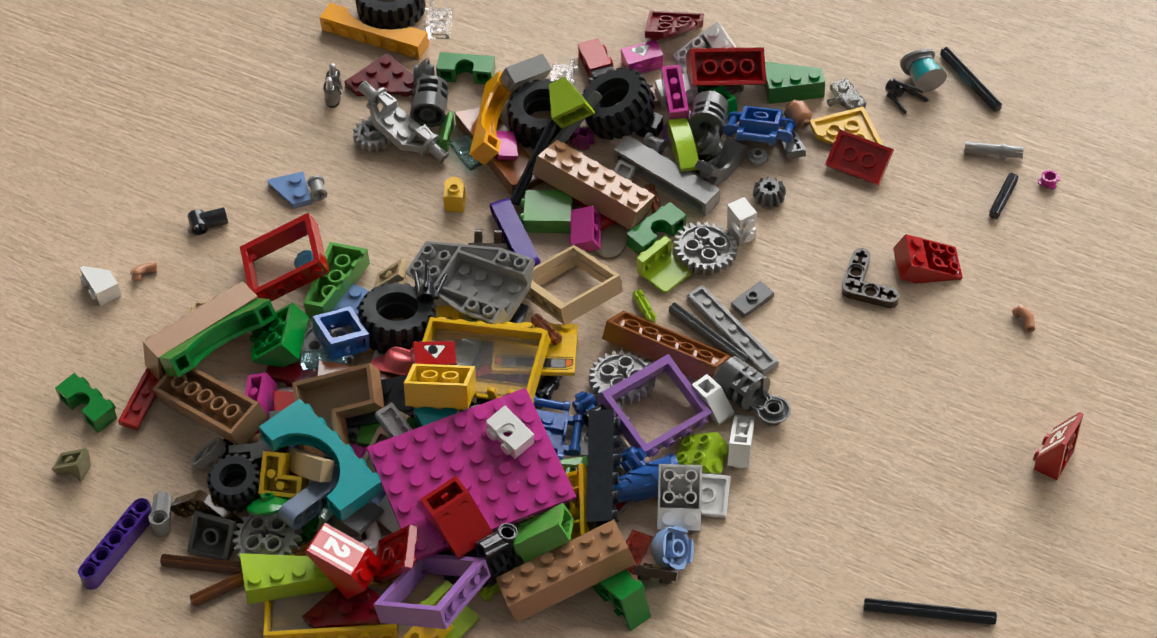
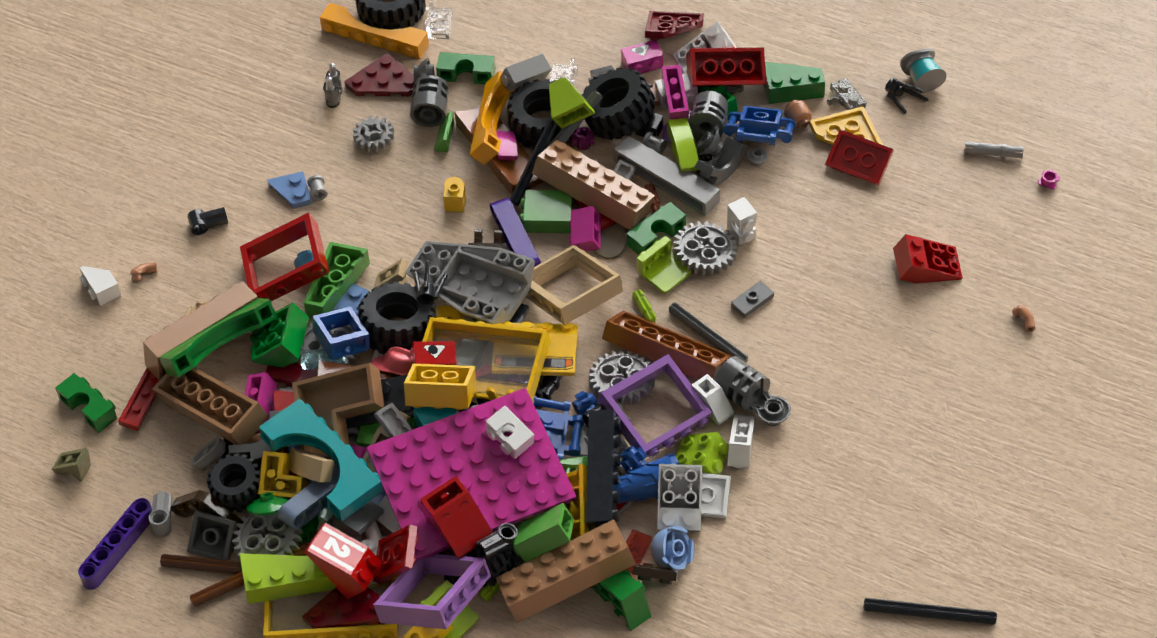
(398, 125): light grey plate -> none
(462, 149): clear light blue slope -> none
(537, 321): copper axle -> none
(593, 55): brick -> none
(732, 330): light grey tile -> none
(769, 192): dark grey gear -> none
(794, 148): dark grey plate -> none
(859, 283): dark brown beam -> none
(971, 79): black axle -> none
(1003, 195): black axle -> none
(1058, 447): red slope -> none

